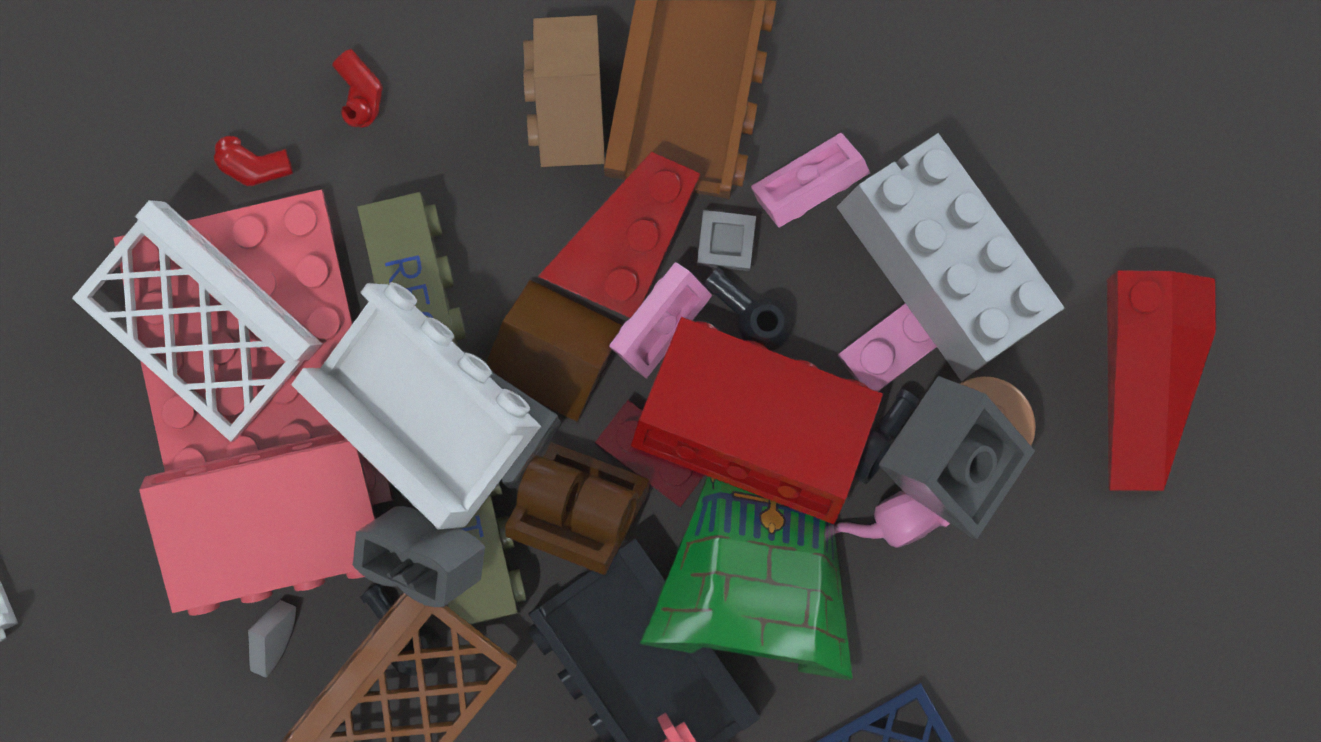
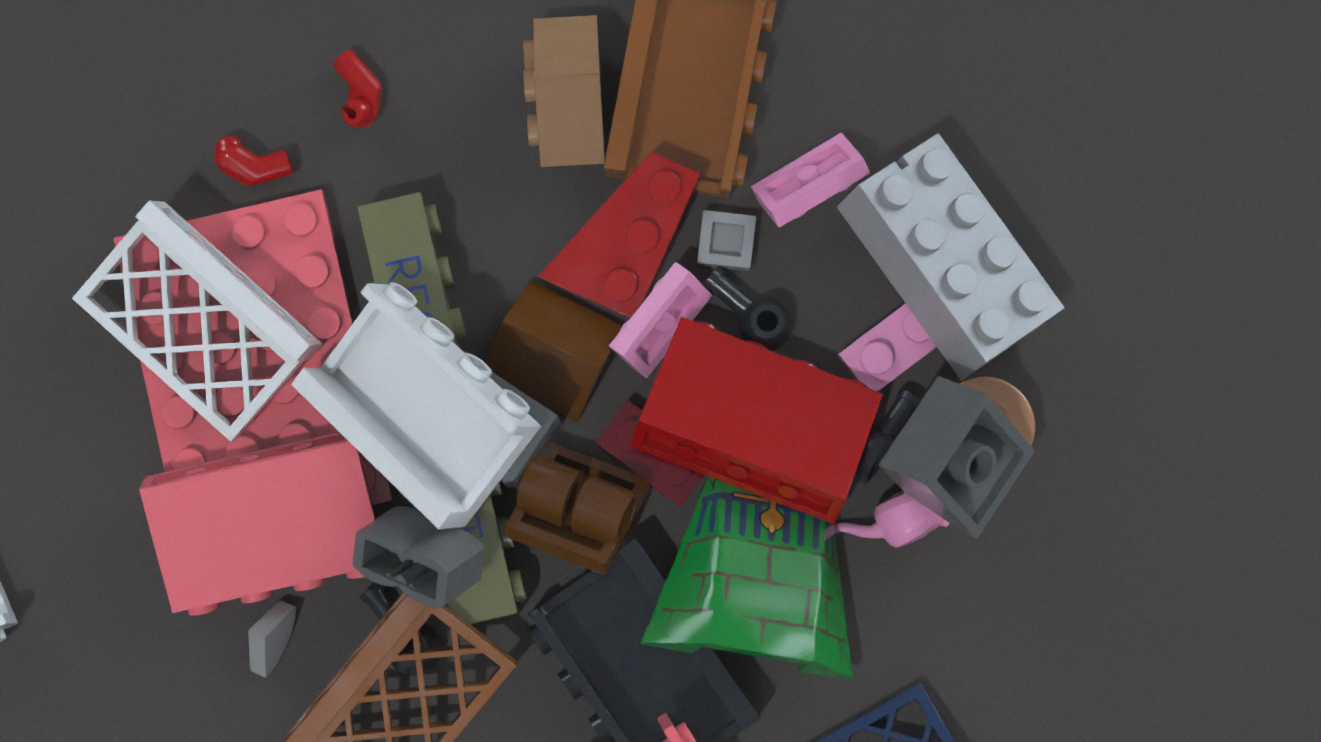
(1156, 355): red wedge -> none

